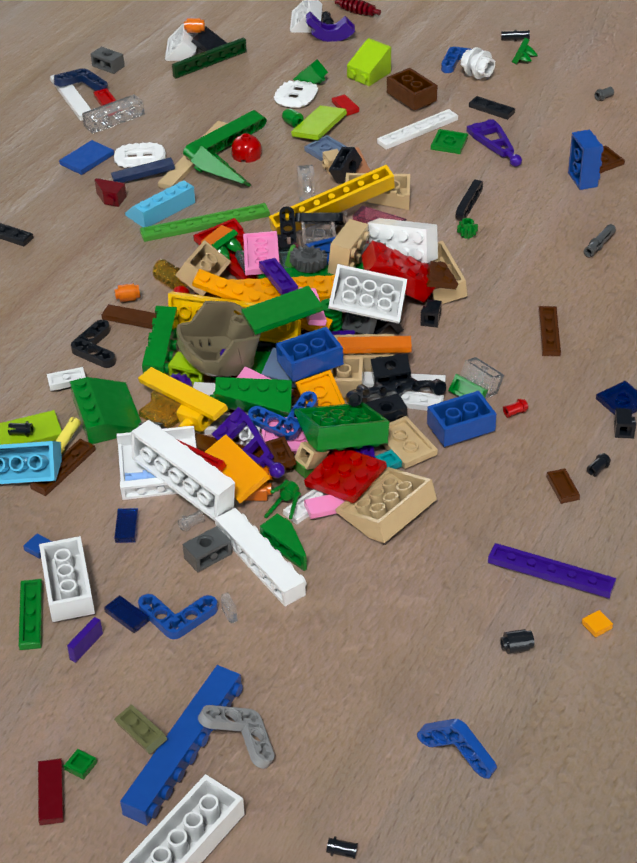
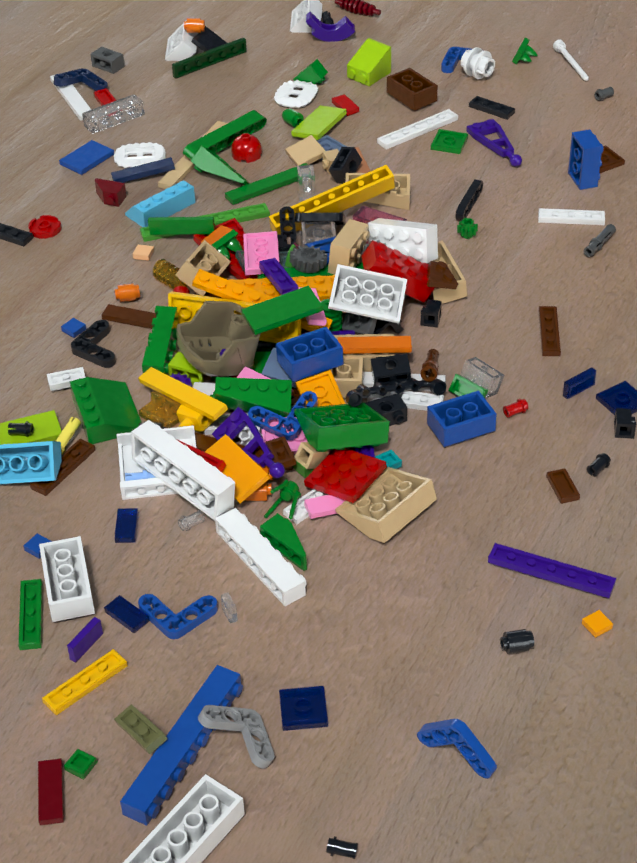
(45, 226): none -> red tile
(73, 327): none -> blue tile
(84, 682): none -> yellow tile
(143, 252): none -> light nougat tile
(180, 225): none -> green tile
(207, 549): dark grey brick -> none
(262, 186): none -> green tile
(303, 708): none -> clear blue tile
(305, 151): none -> tan tile
(409, 442): tan plate -> none
(430, 363): none -> reddish brown pin
(515, 35): black pin -> none
(560, 47): none -> white piece
(567, 216): none -> white tile
(579, 383): none -> clear blue tile

